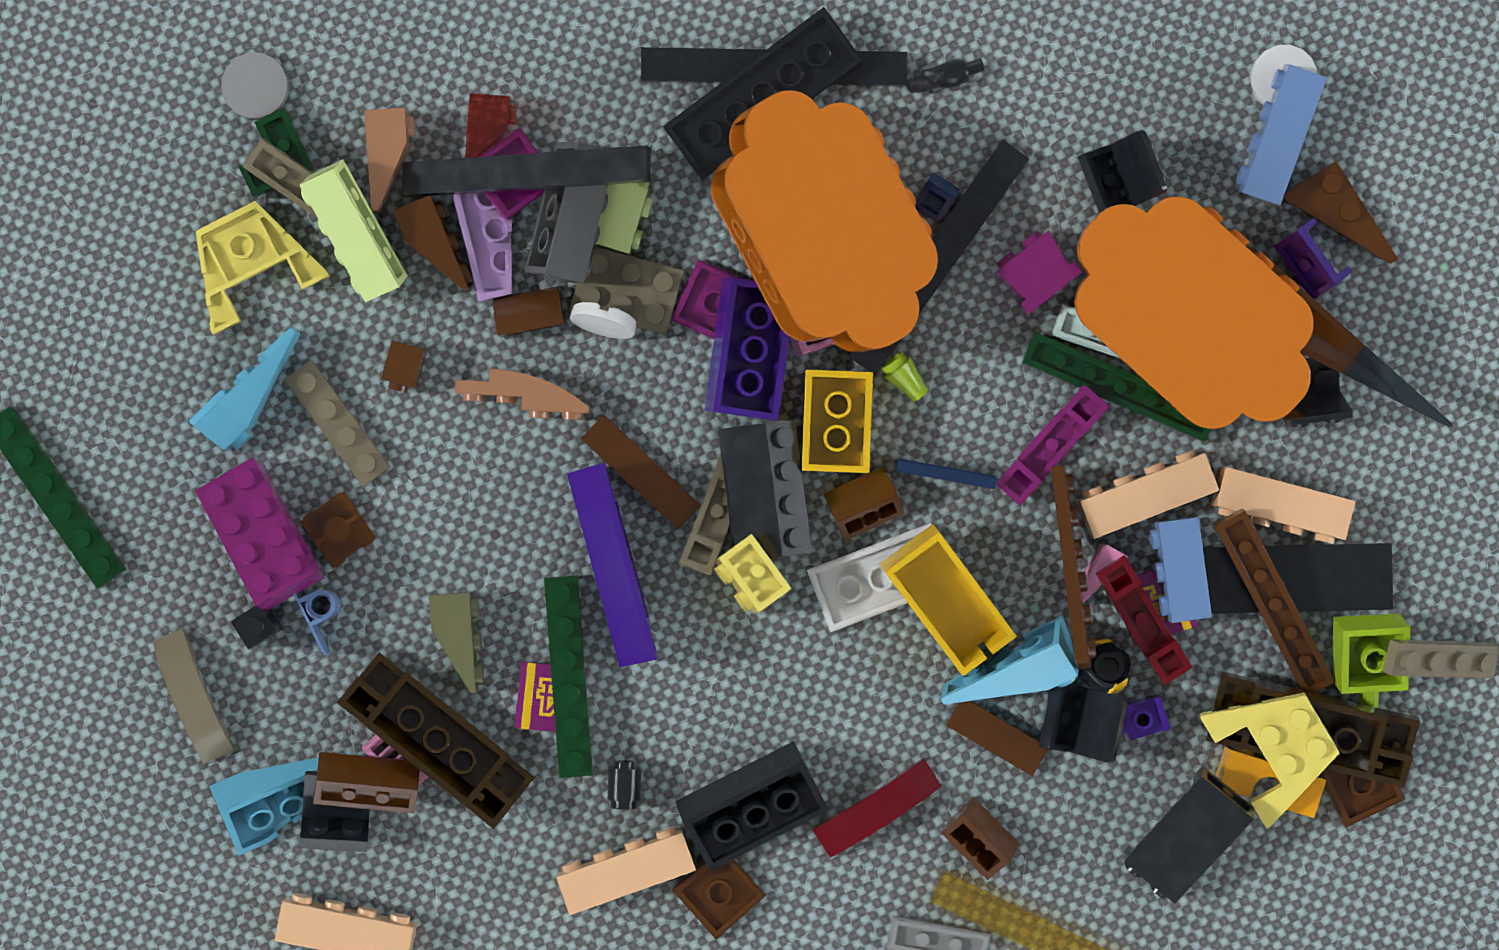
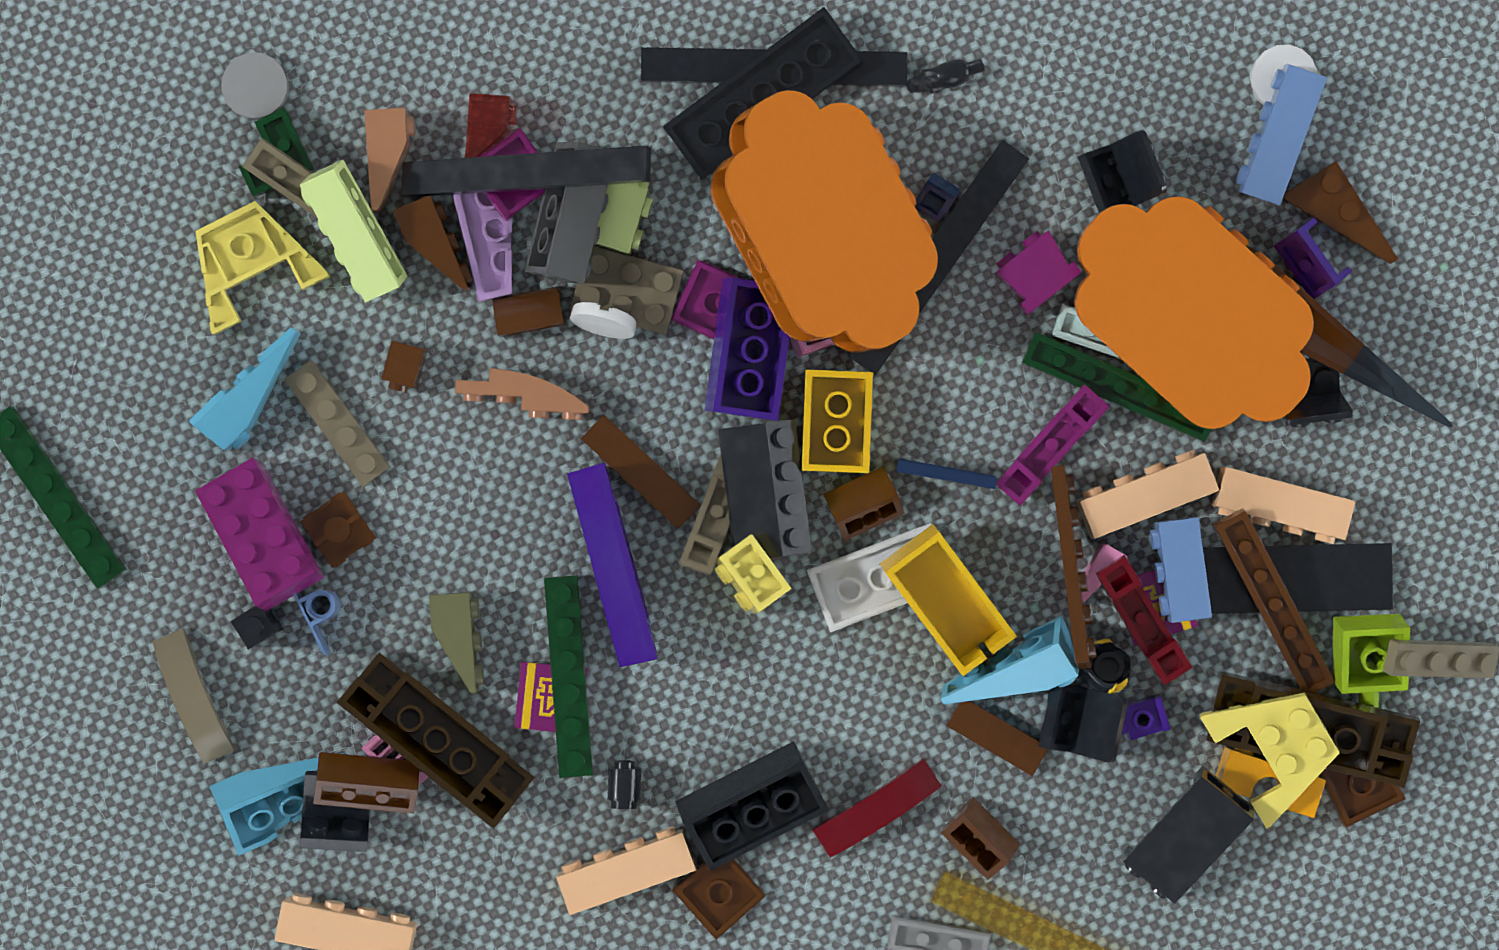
(904, 375): lime cone -> none

